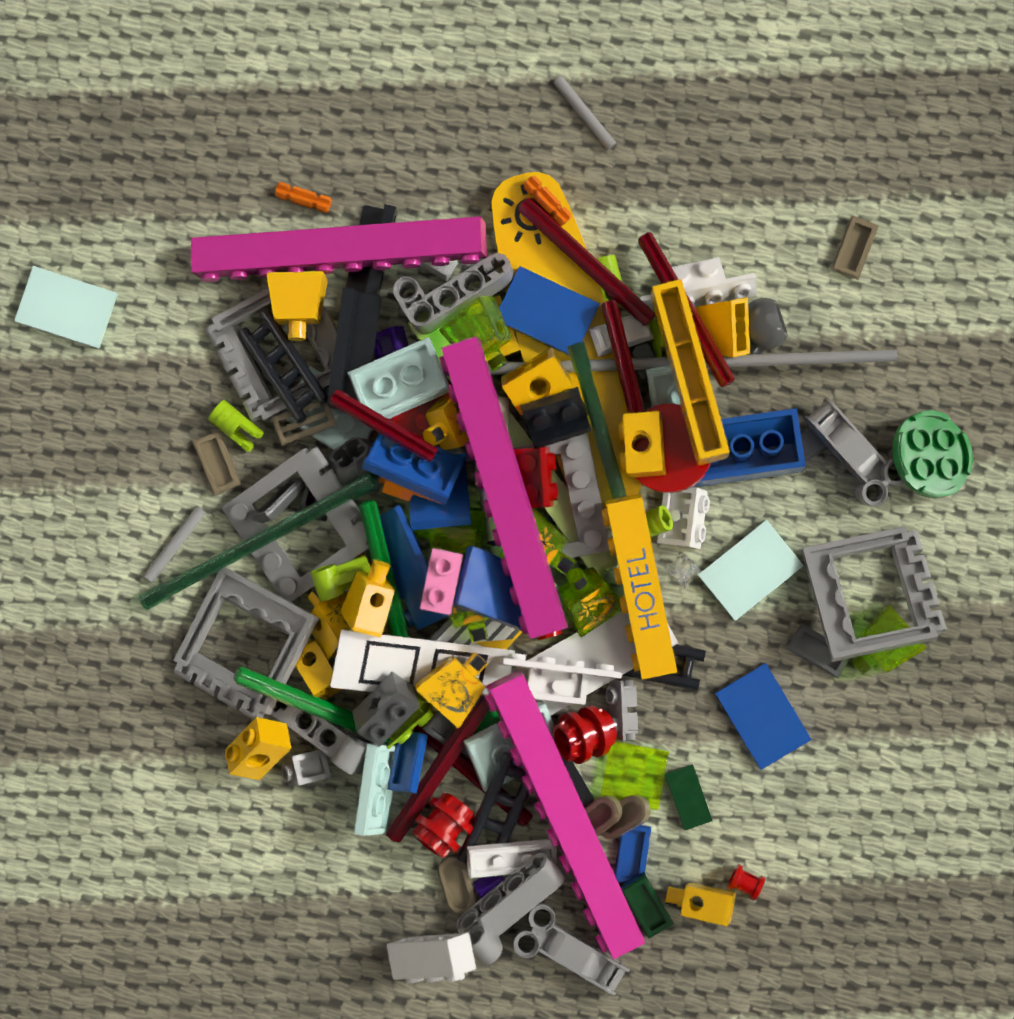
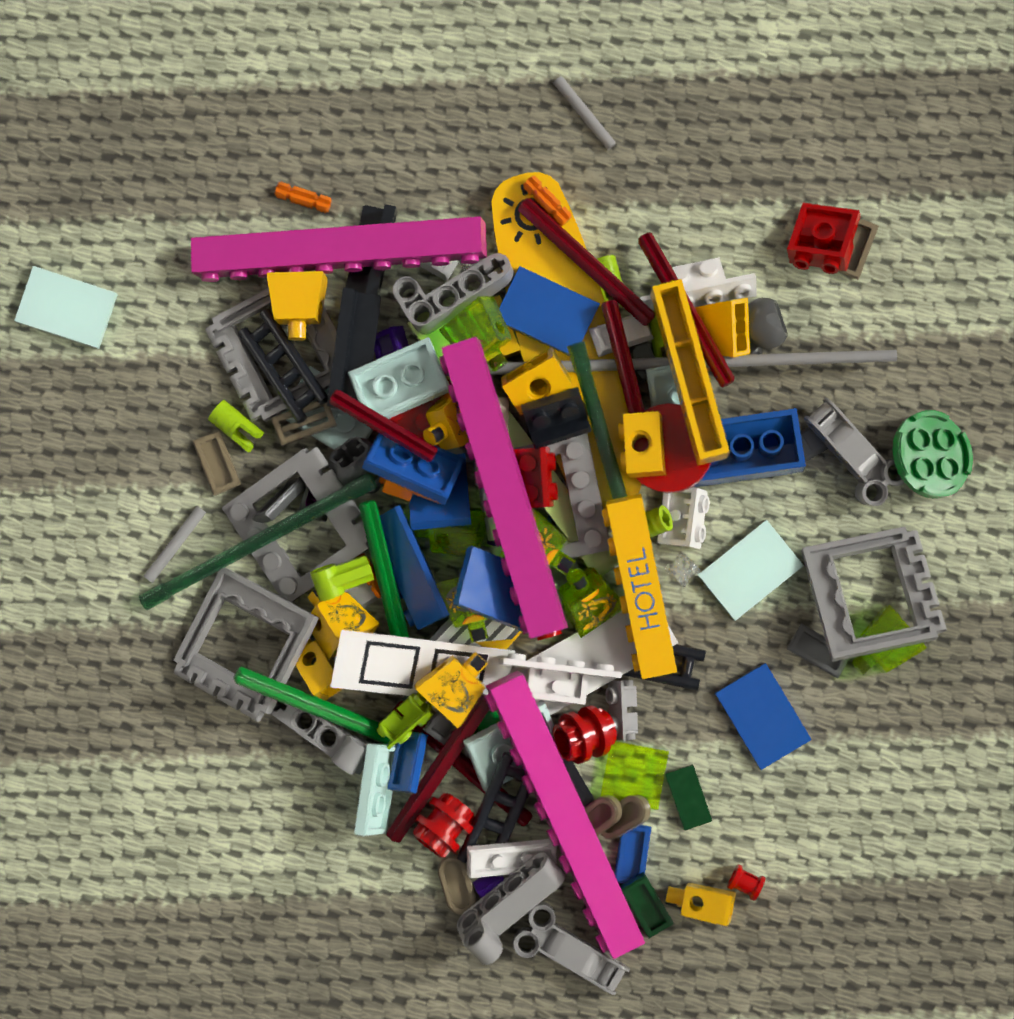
(257, 748): yellow brick -> none
(305, 768): light grey bracket -> none
(369, 600): yellow torso -> none
(385, 709): dark grey brick -> none
(431, 958): white brick -> none
(441, 582): bright pink brick -> none
(823, 237): none -> red plate

